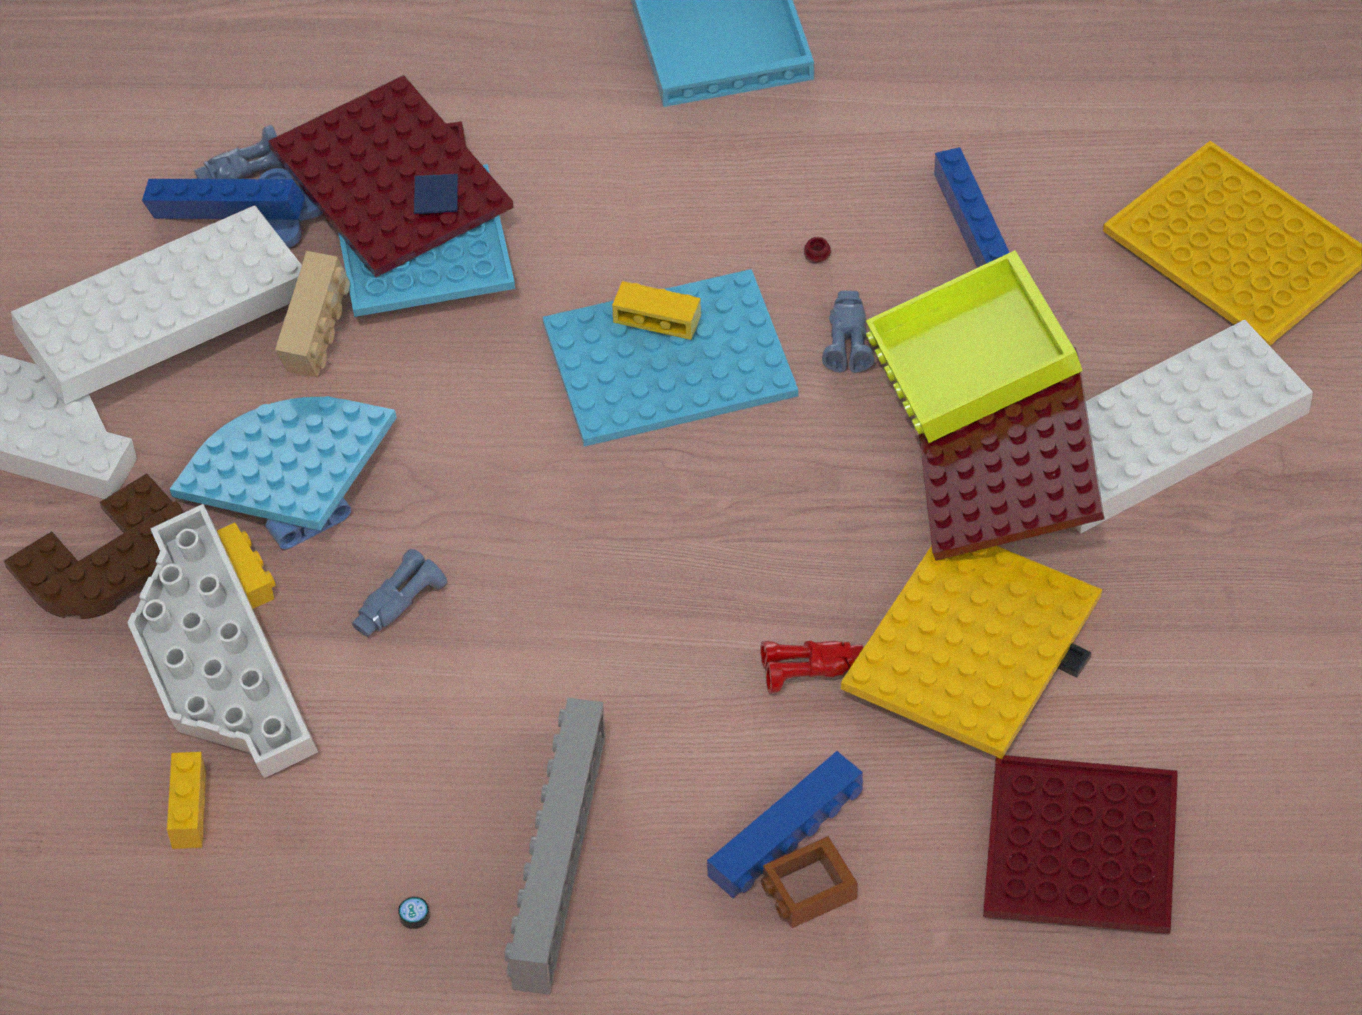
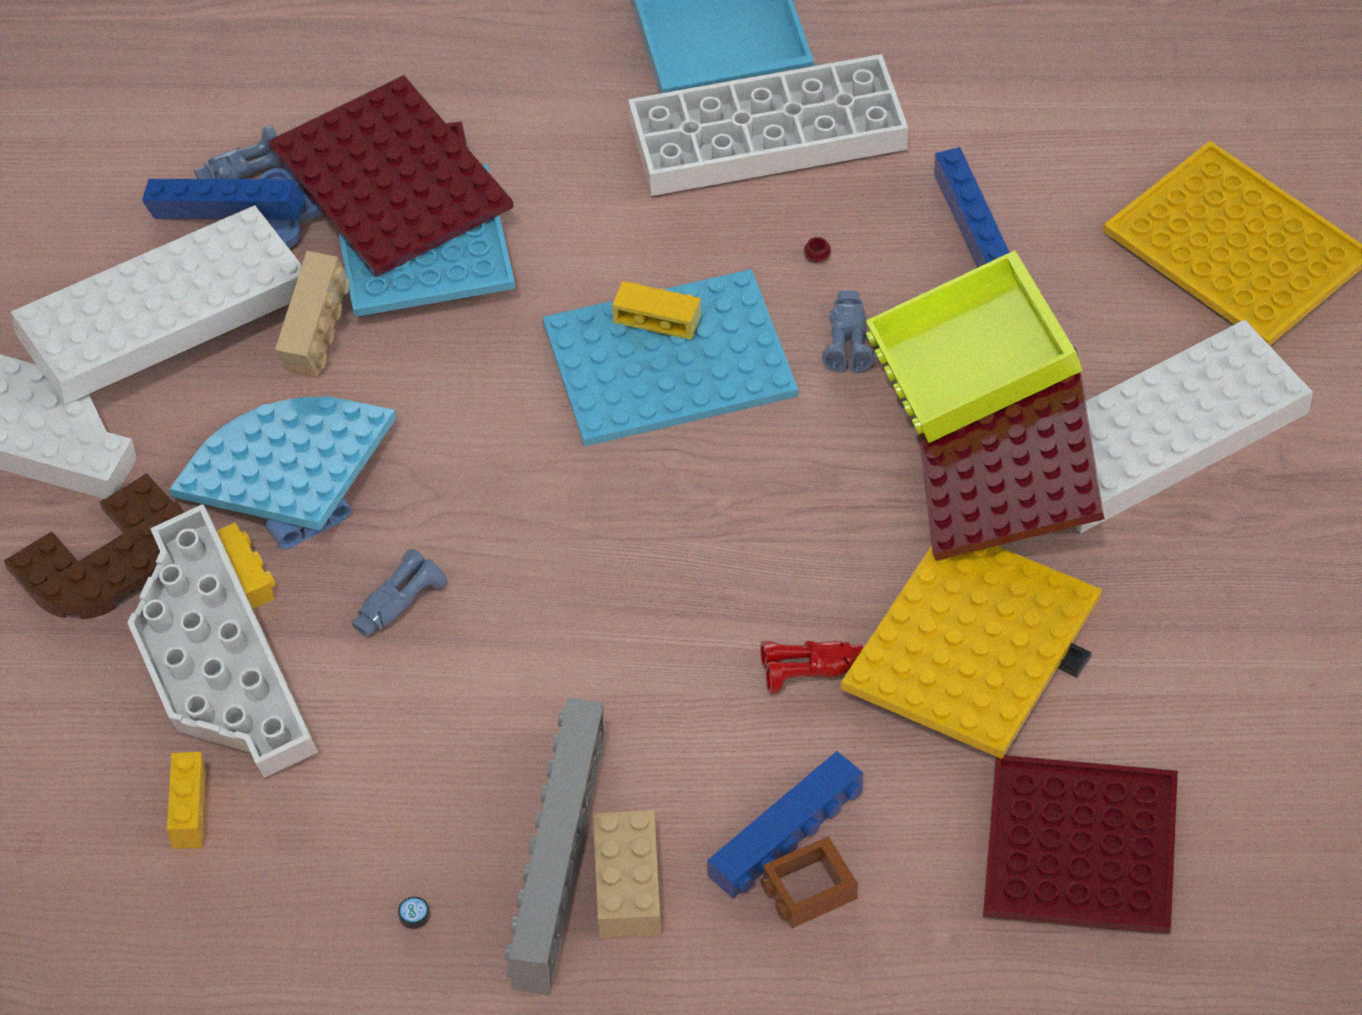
(435, 193): dark blue window -> none
(626, 874): none -> tan brick
(767, 124): none -> white brick

